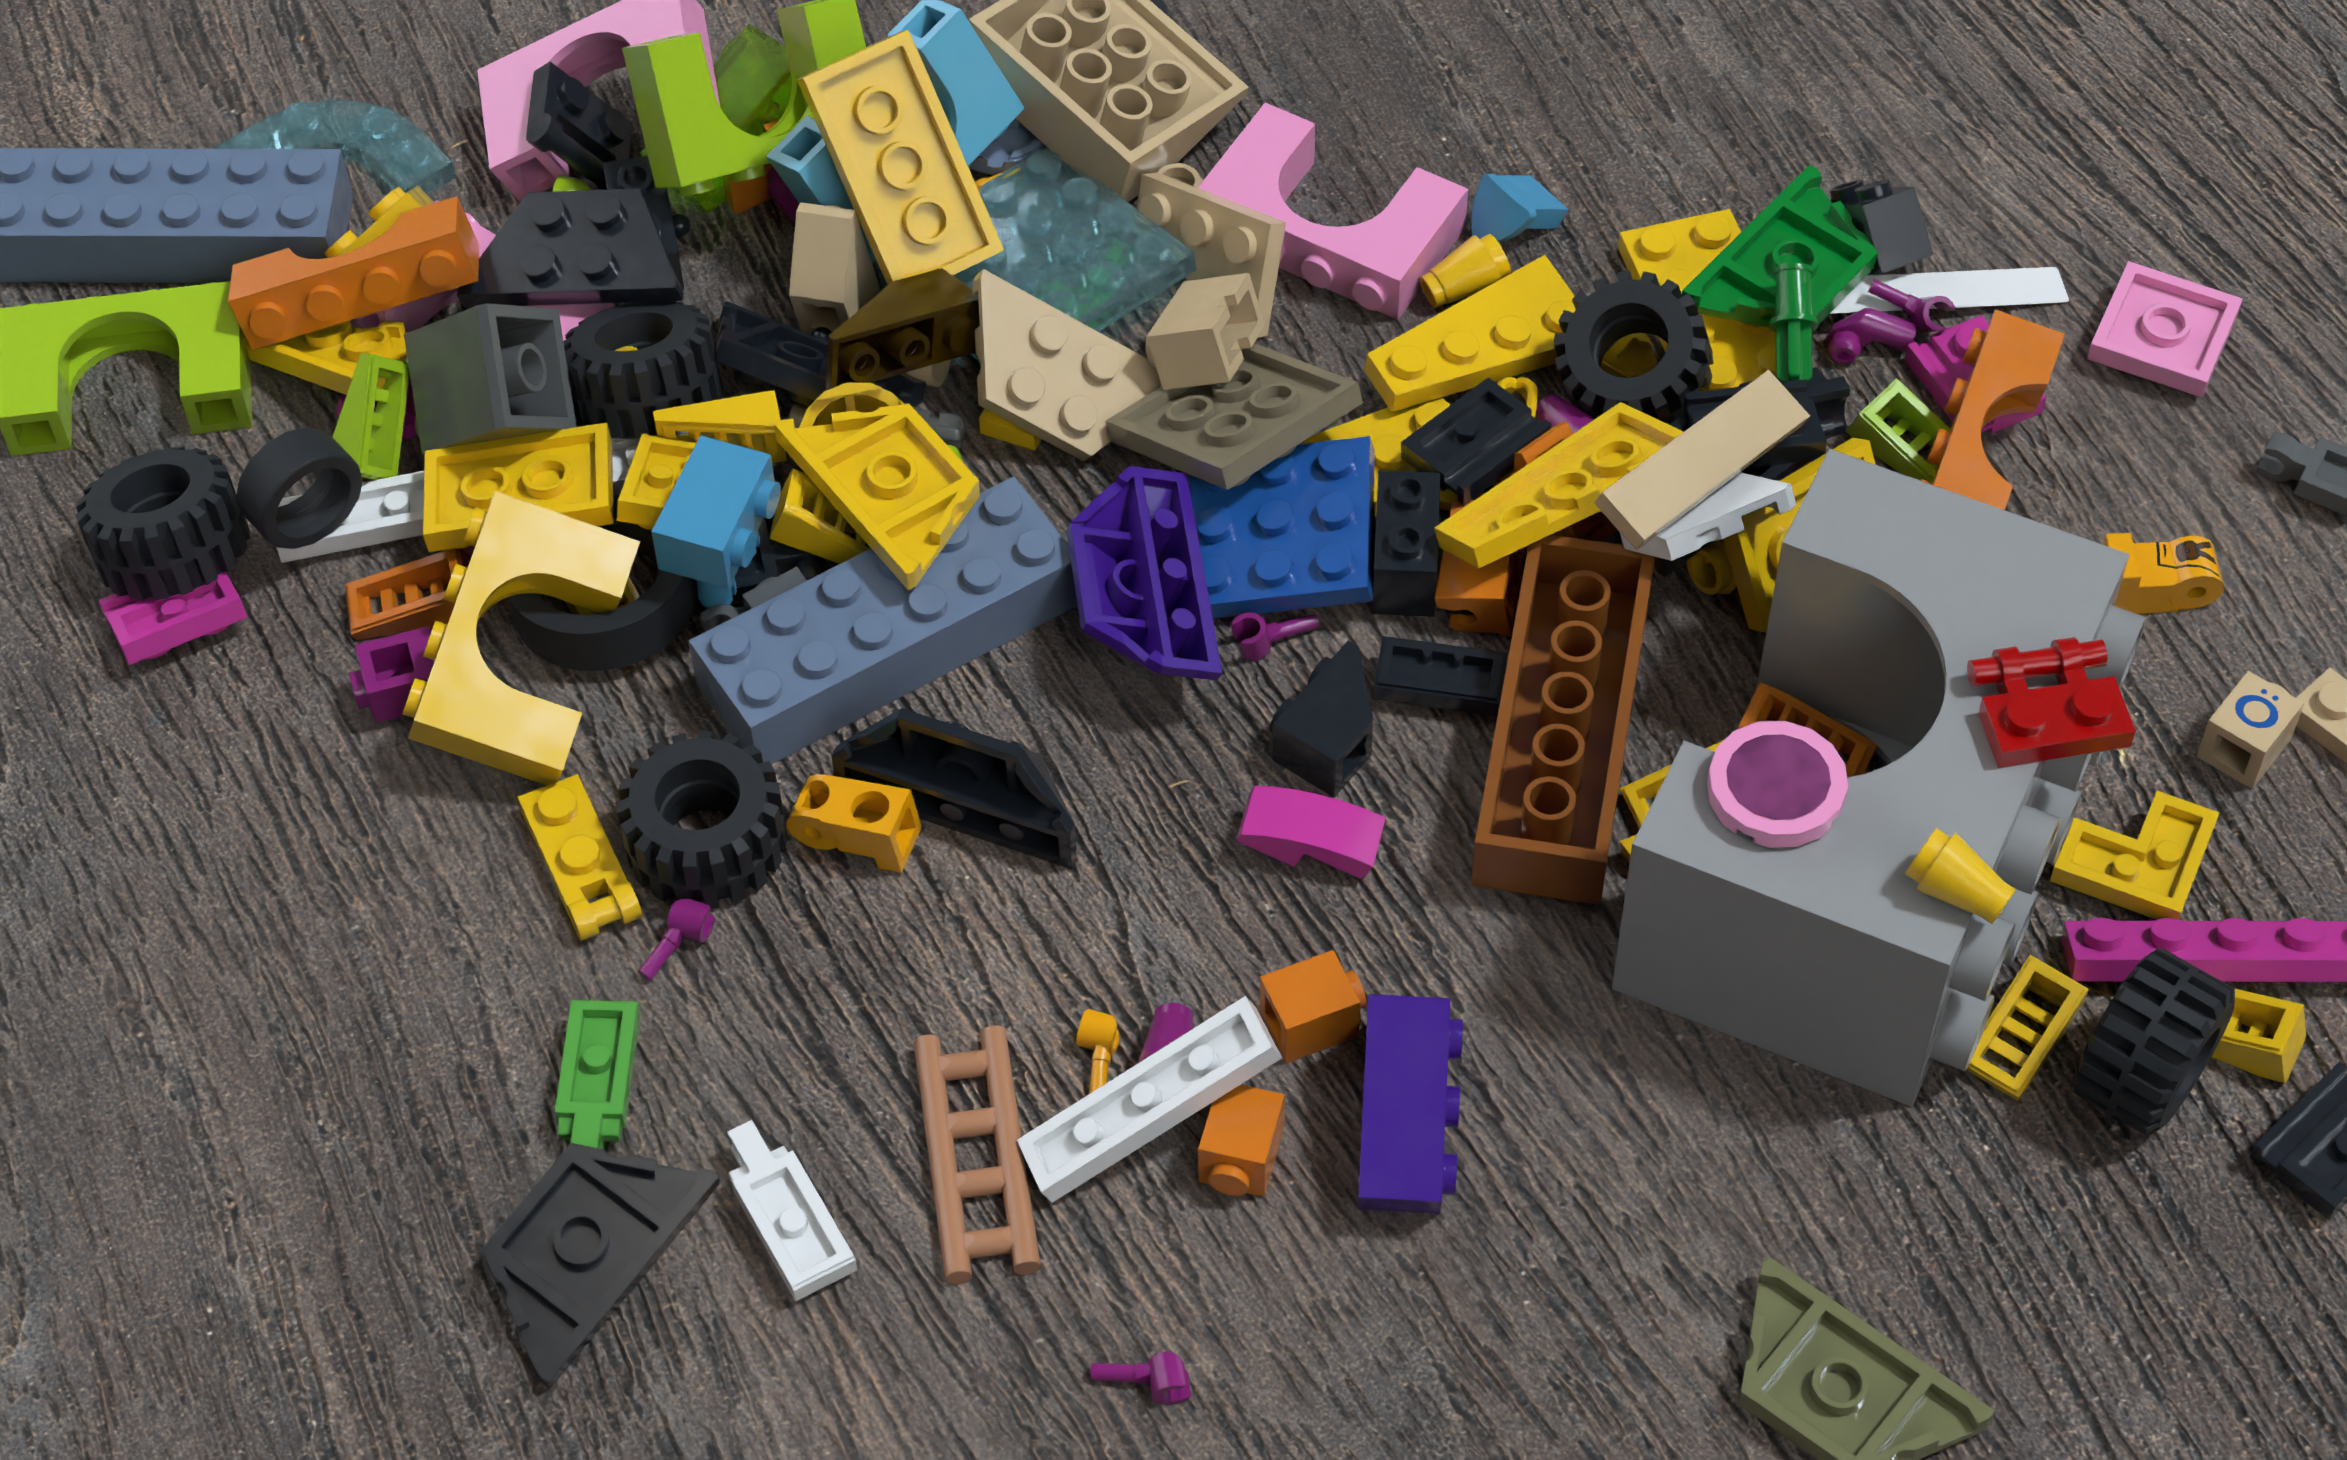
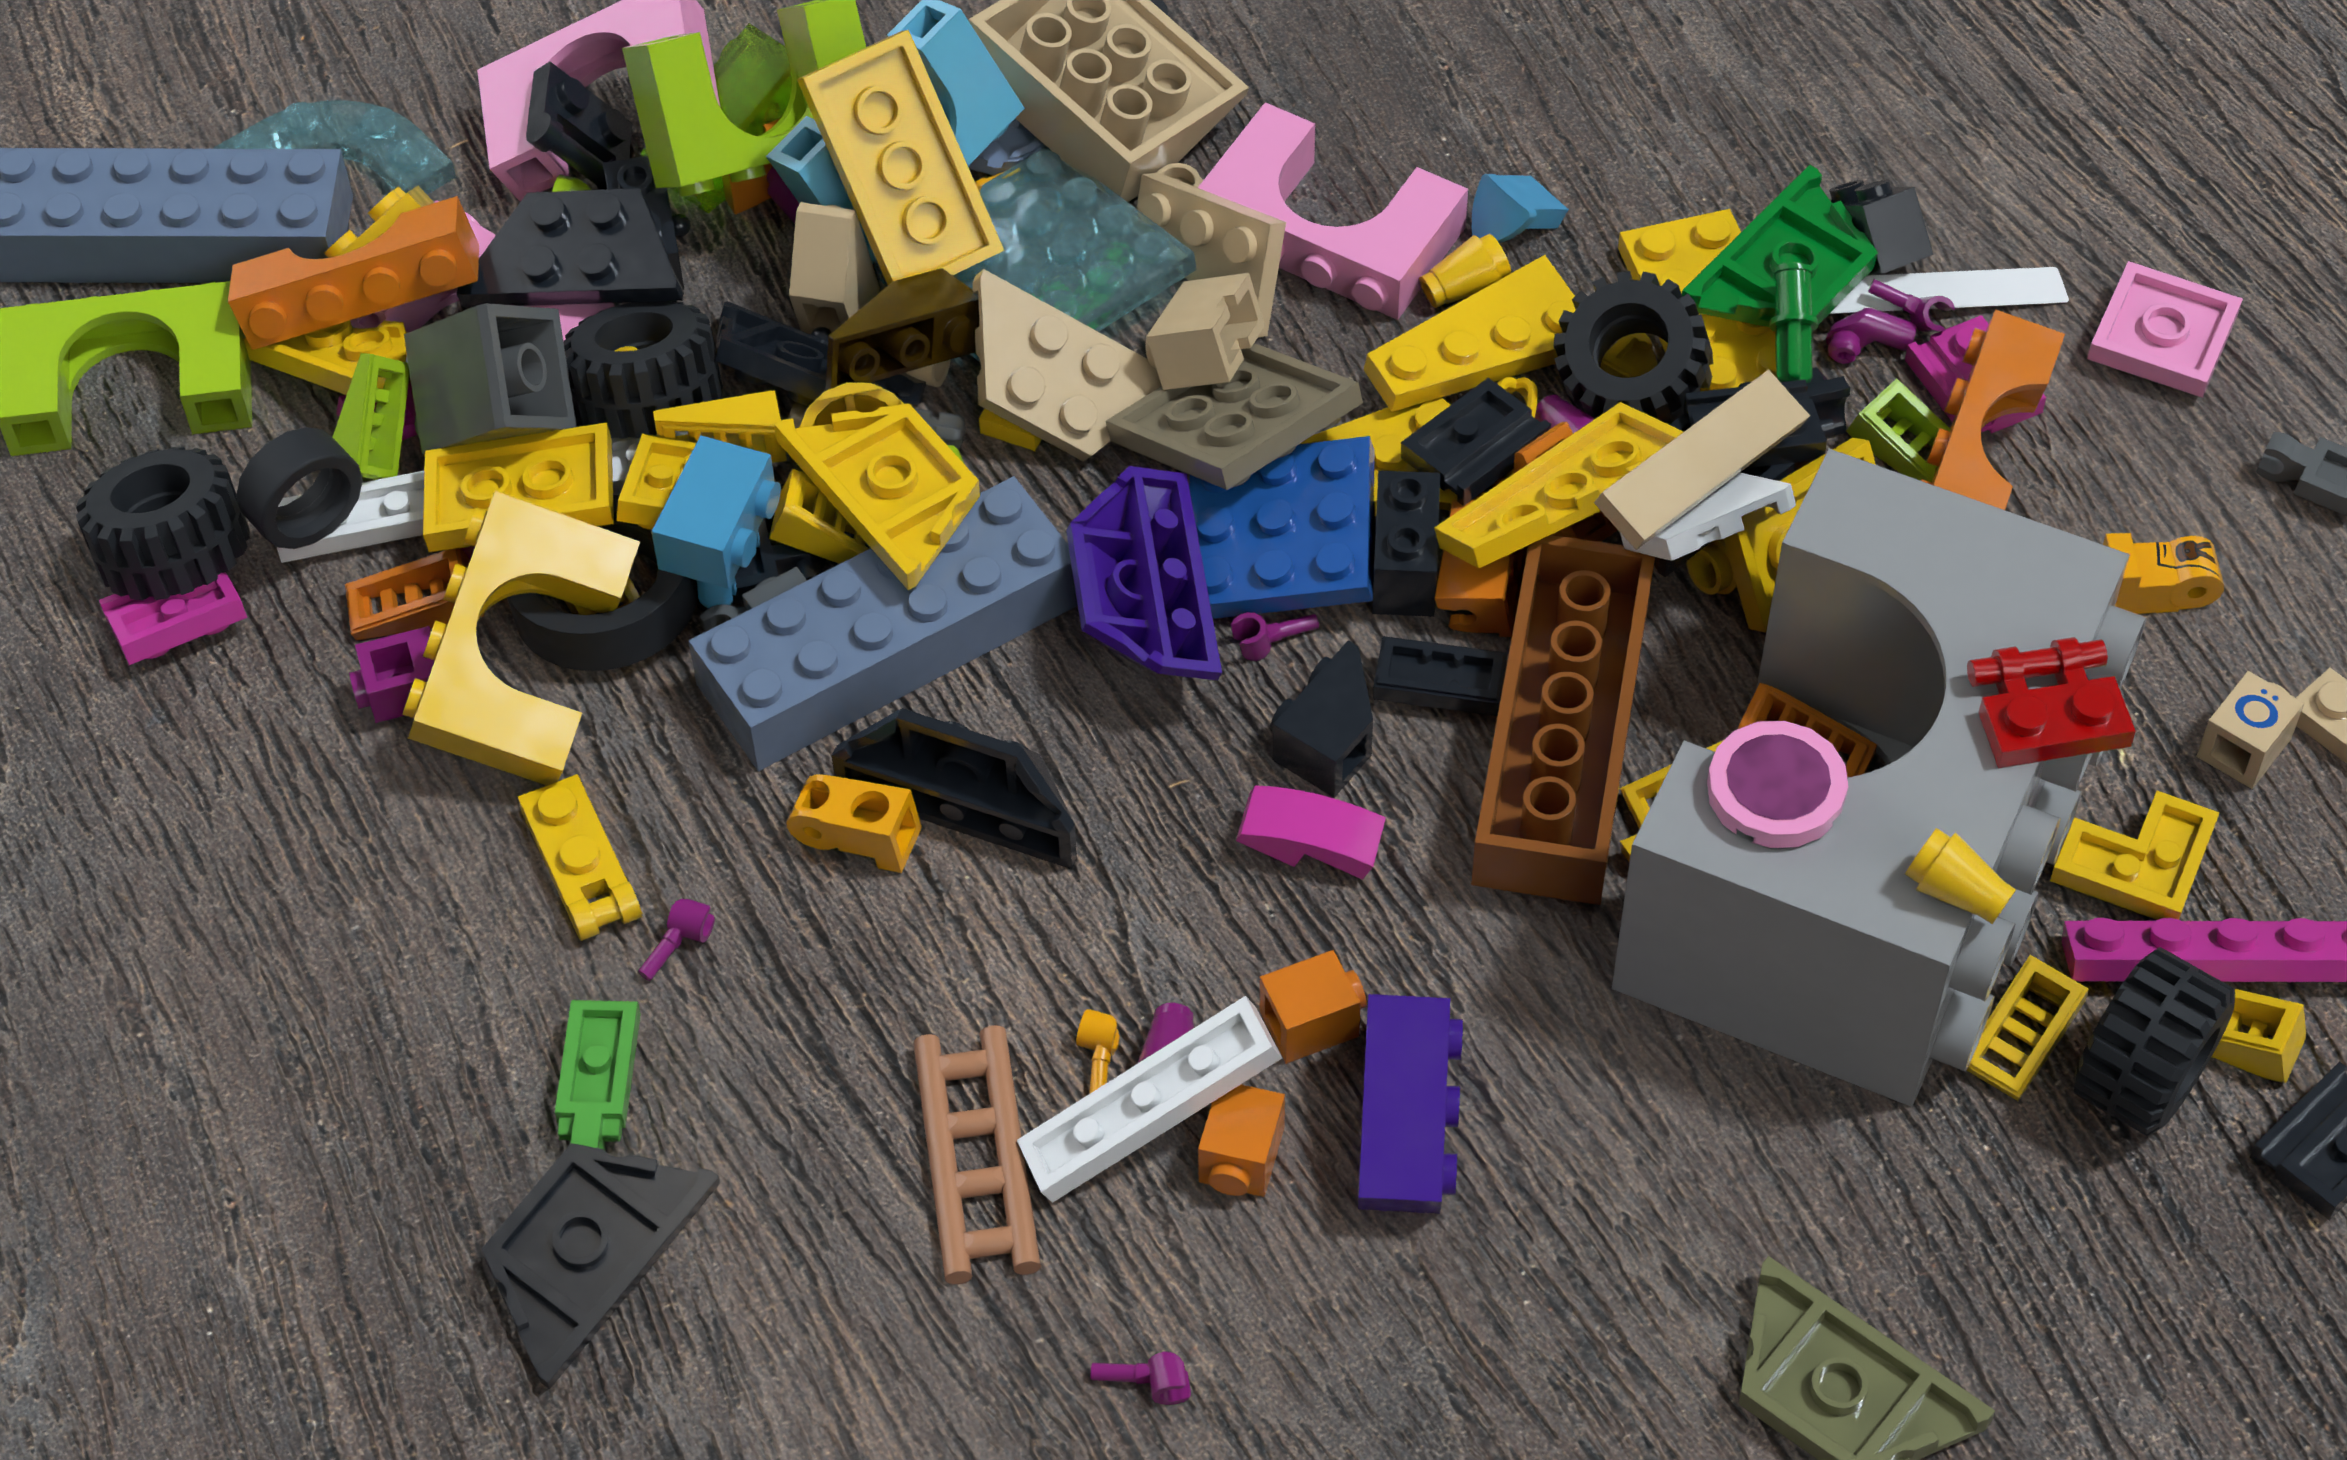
(696, 778): black tyre -> none
(787, 1214): white hinge -> none

